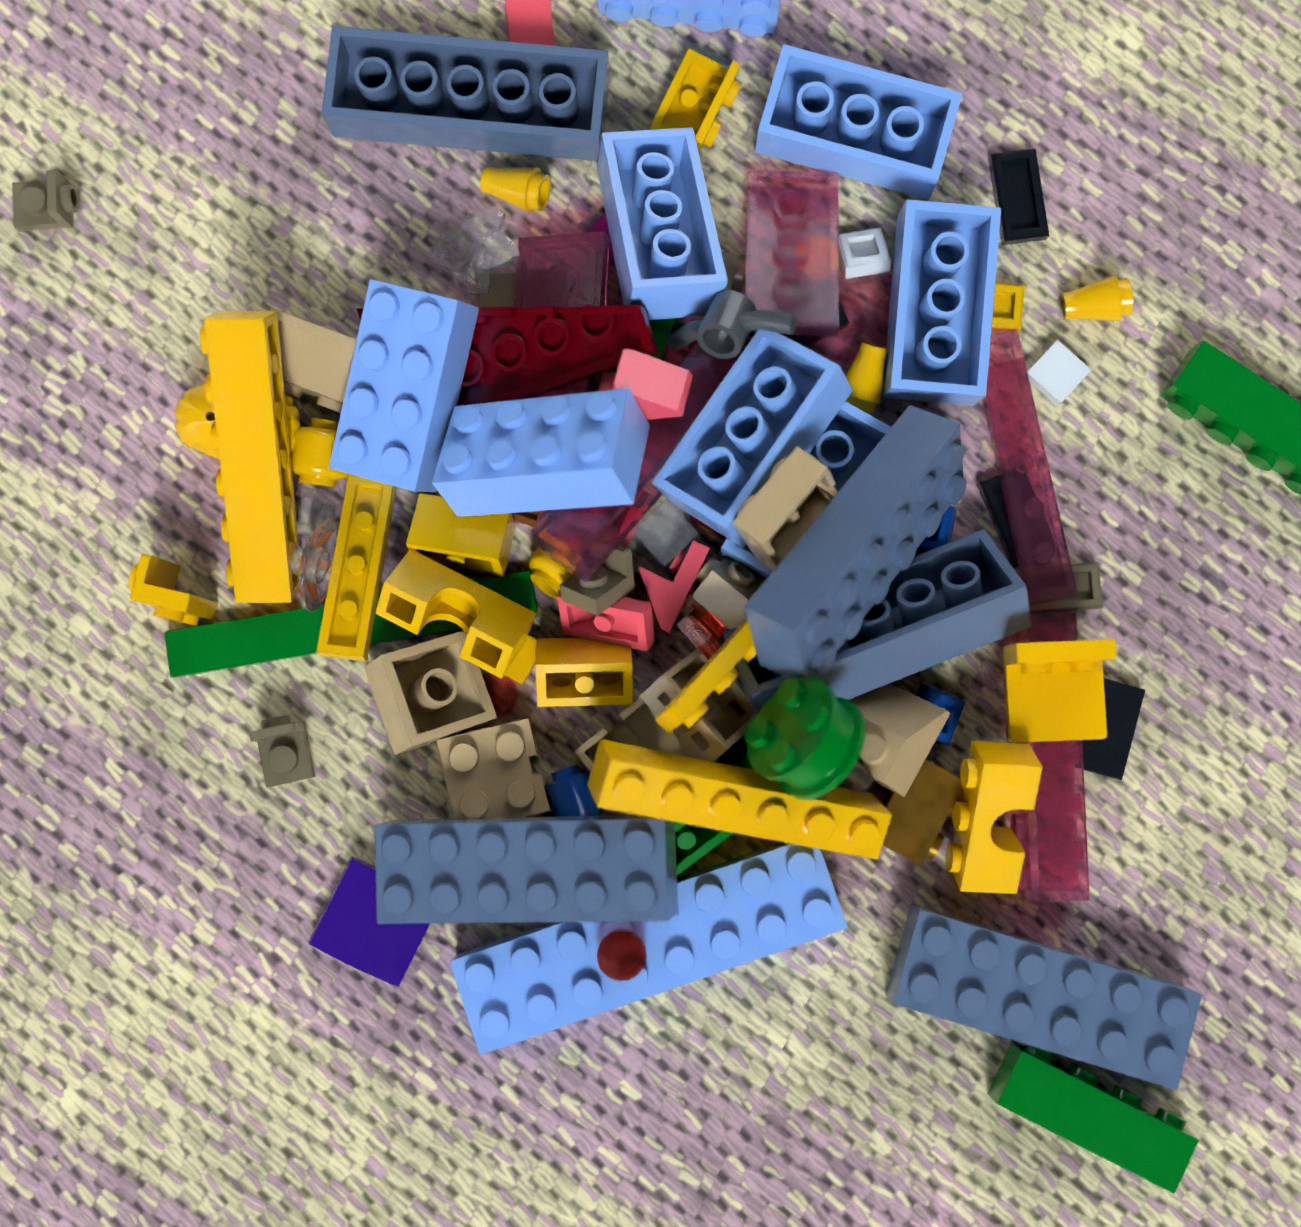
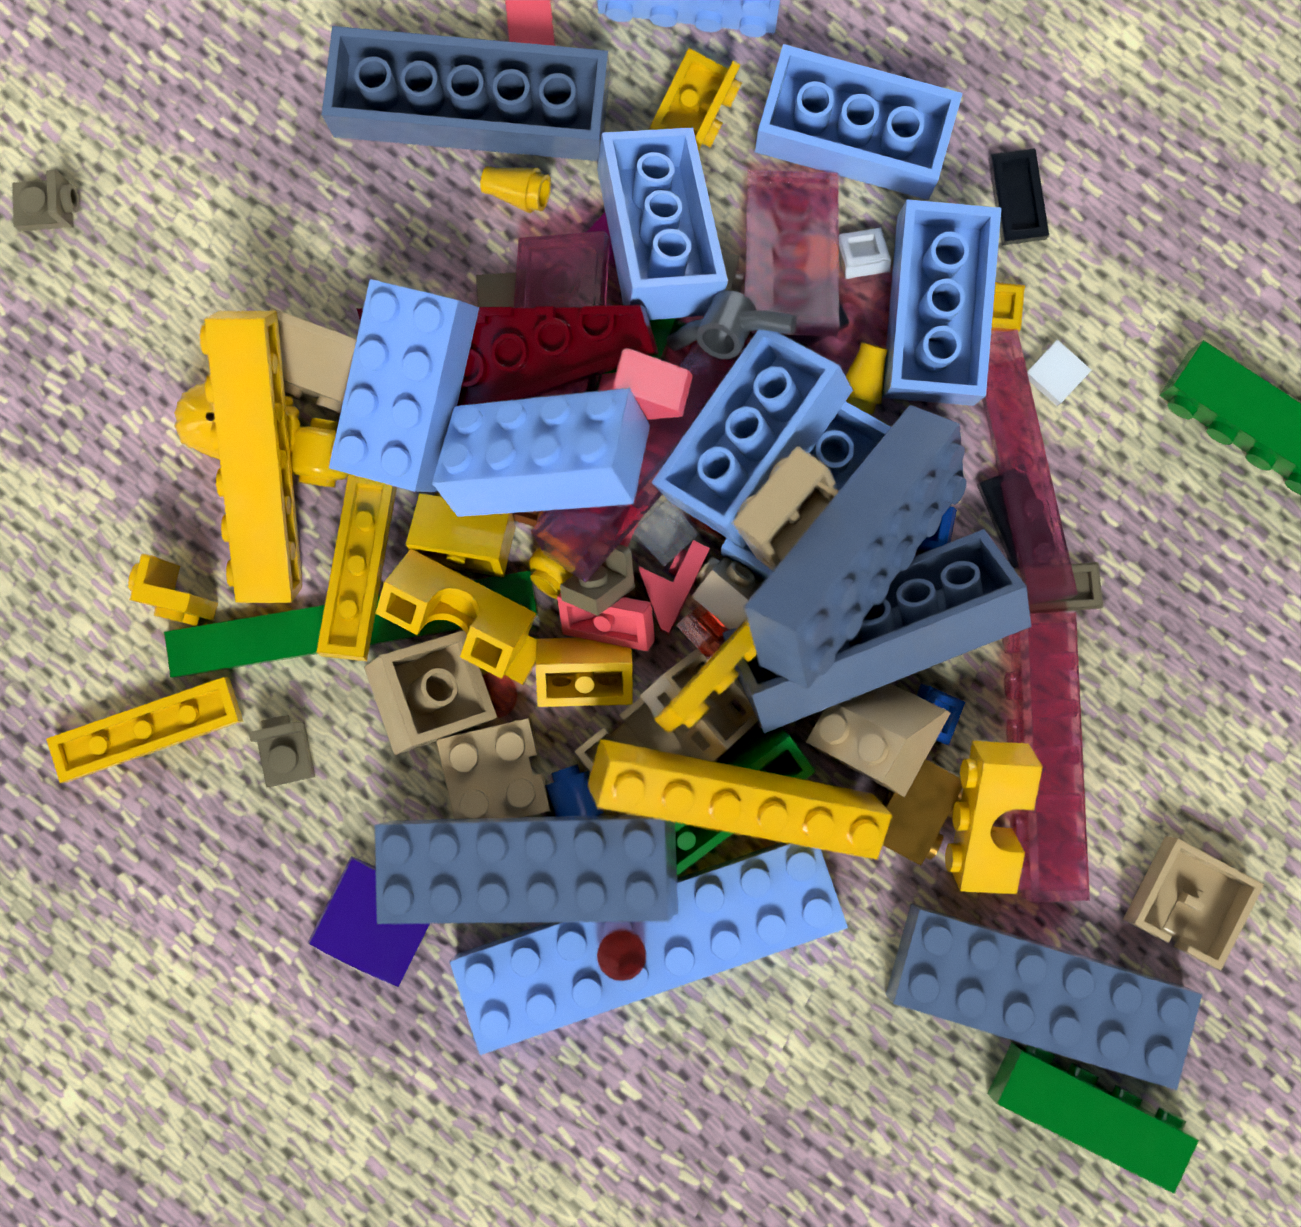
(144, 730): none -> yellow plate
(314, 509): clear plate -> none
(314, 565): clear dish -> none
(479, 252): clear plate -> none
(808, 739): green wheel -> none
(1056, 690): yellow bracket -> none
(1099, 301): yellow cone -> none
(1110, 755): black tile -> none
(1193, 901): none -> tan piece

